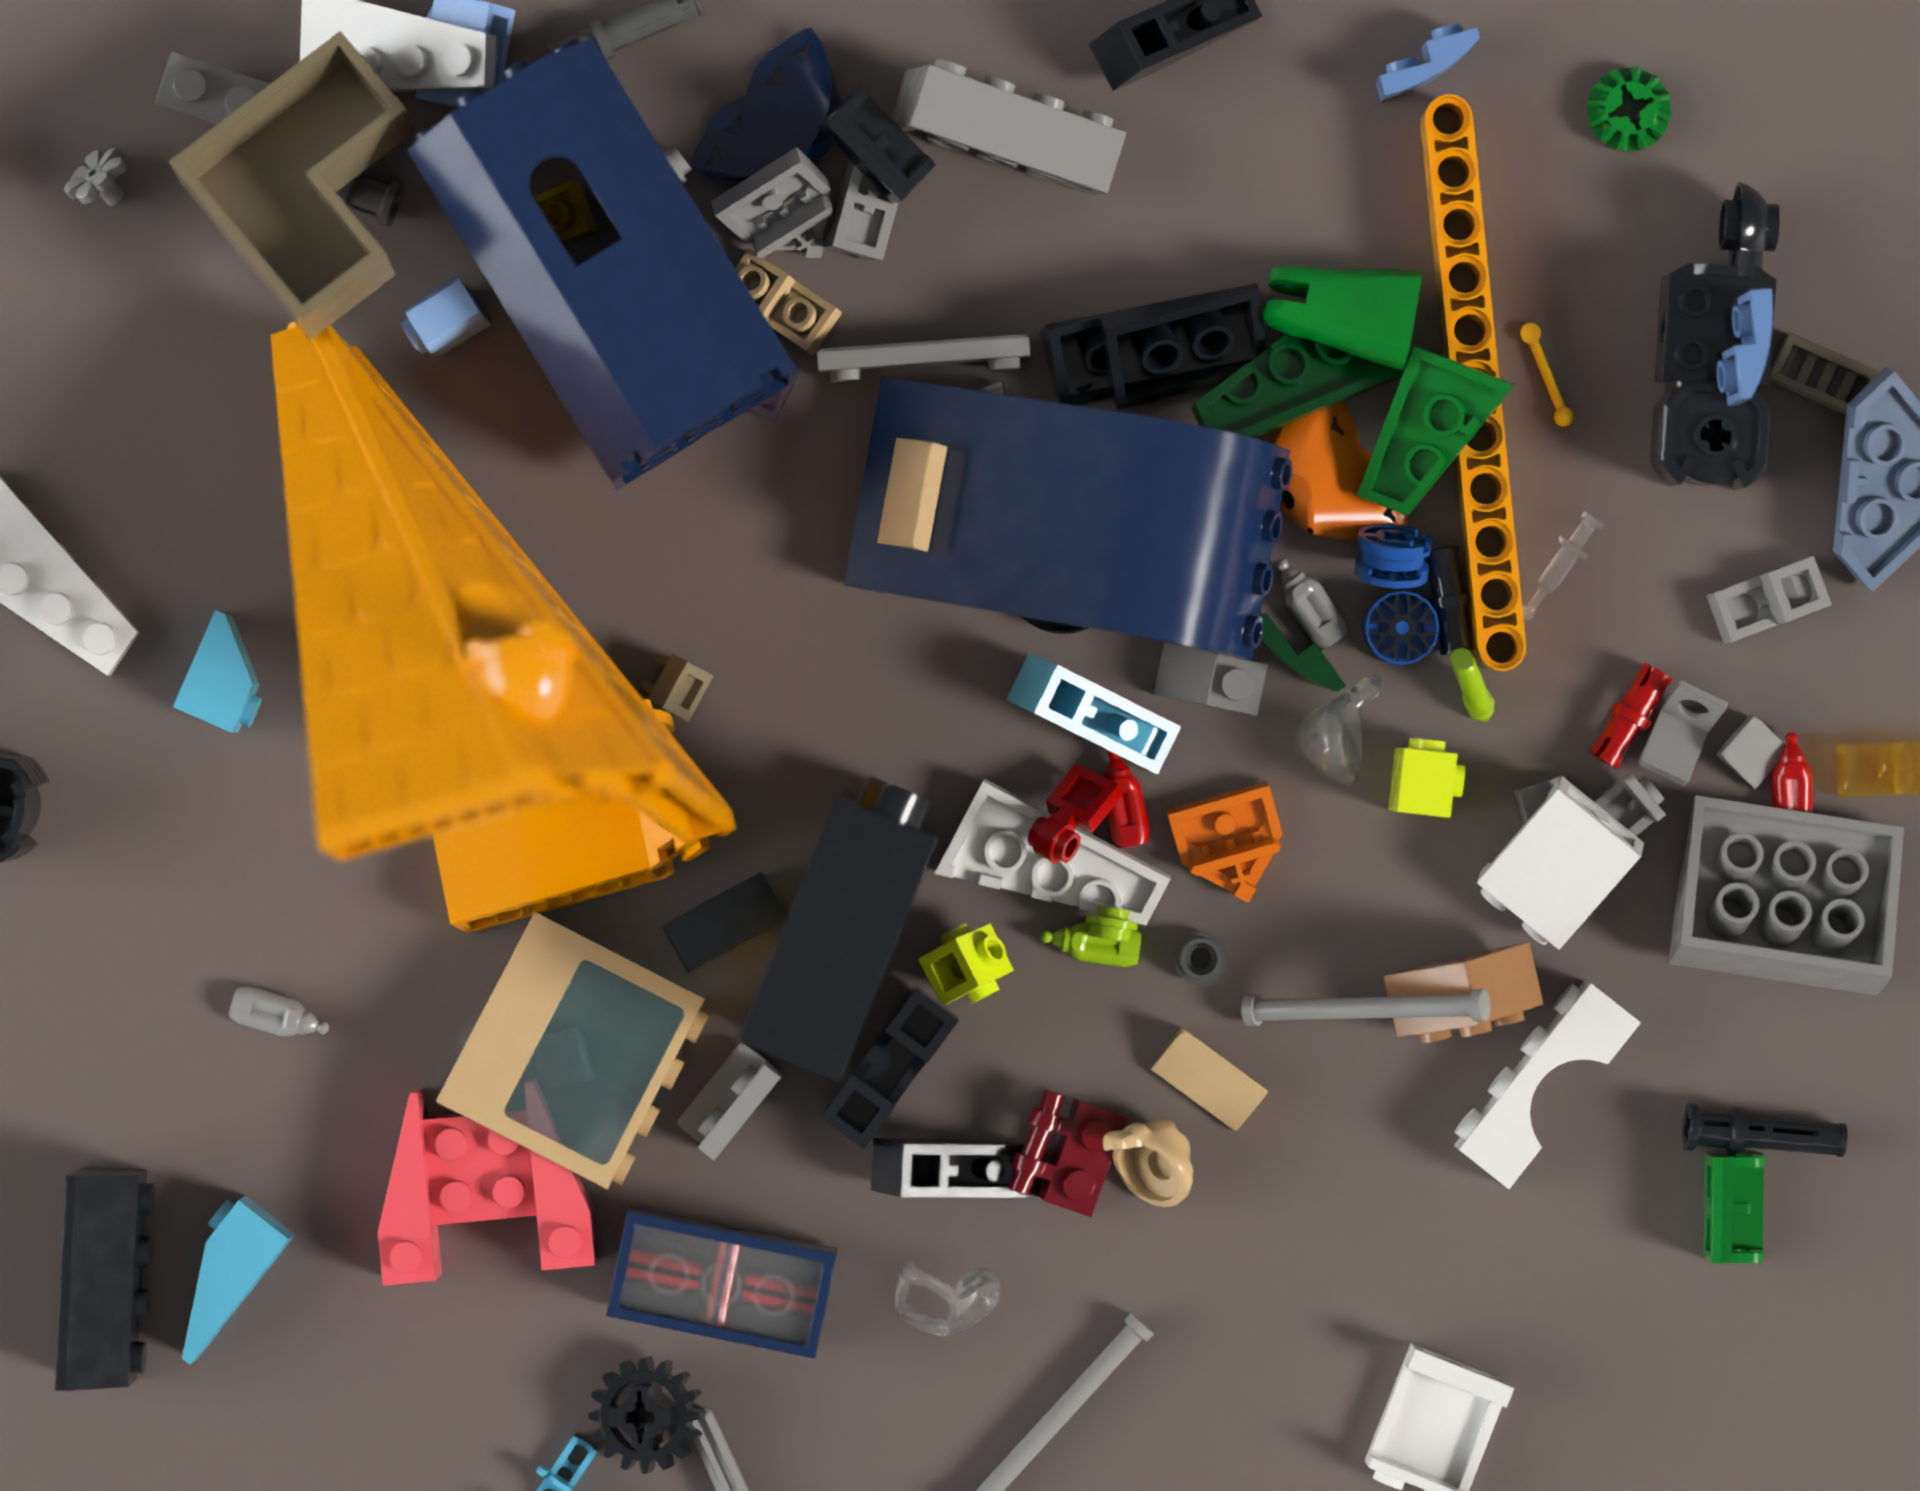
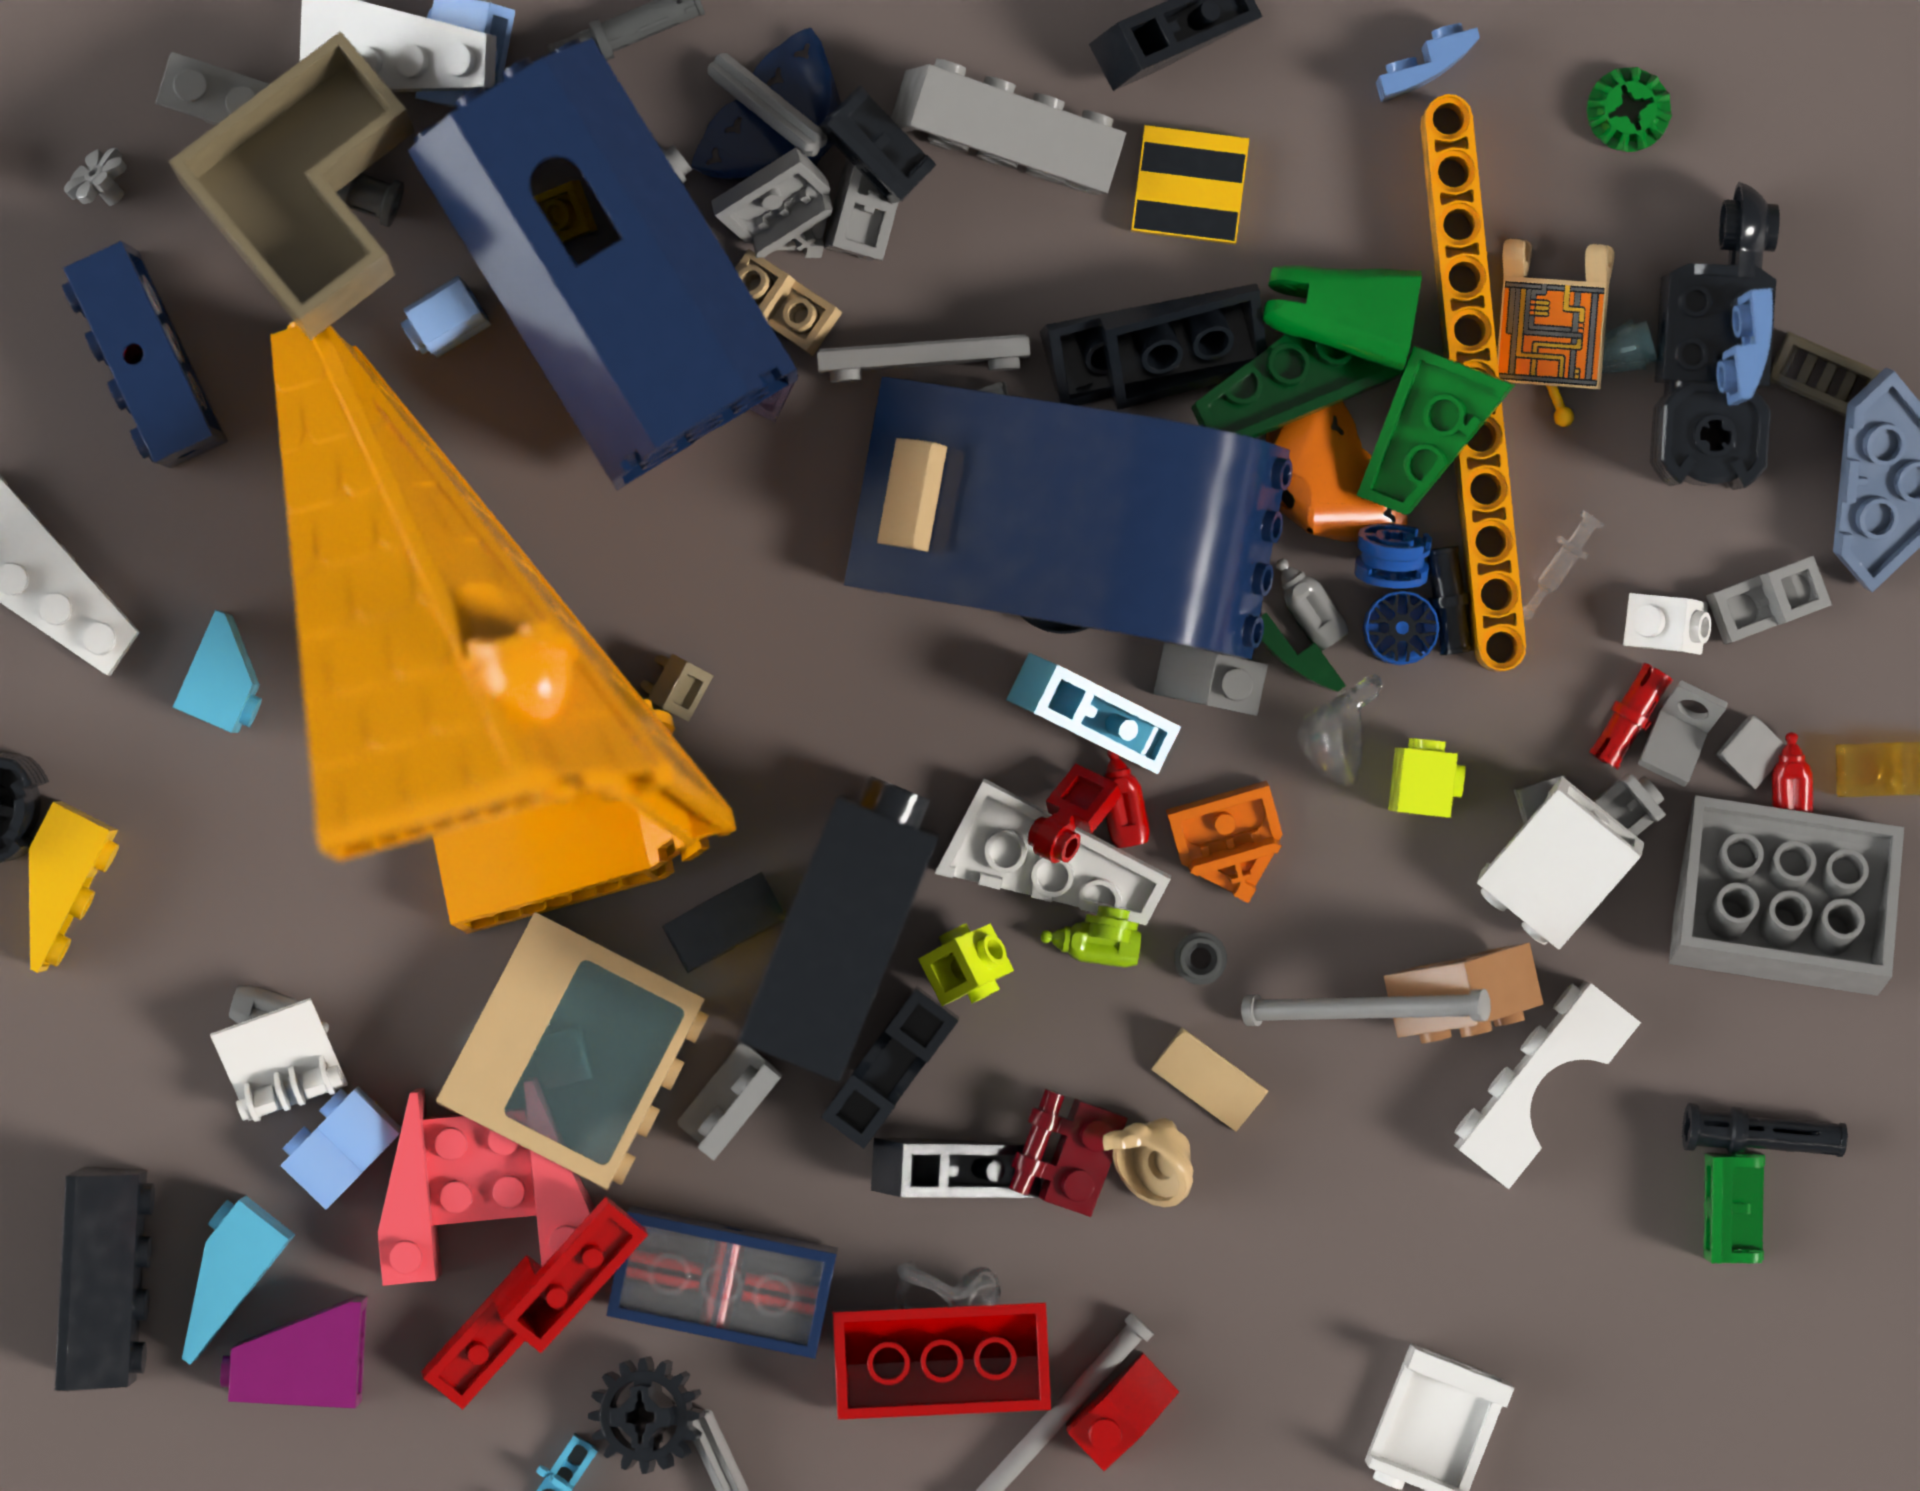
(61, 869): none -> yellow slope
(129, 322): none -> dark blue brick
(279, 1060): none -> white hinge
(303, 1361): none -> magenta slope
(340, 1146): none -> light blue brick
(534, 1303): none -> red bracket
(767, 104): none -> light grey axle
(941, 1361): none -> red slope
(1122, 1412): none -> red slope
(1190, 185): none -> tile
(1475, 695): lime piece -> none
(1553, 326): none -> flag
(1628, 348): none -> clear light blue cone
(1667, 623): none -> white bracket

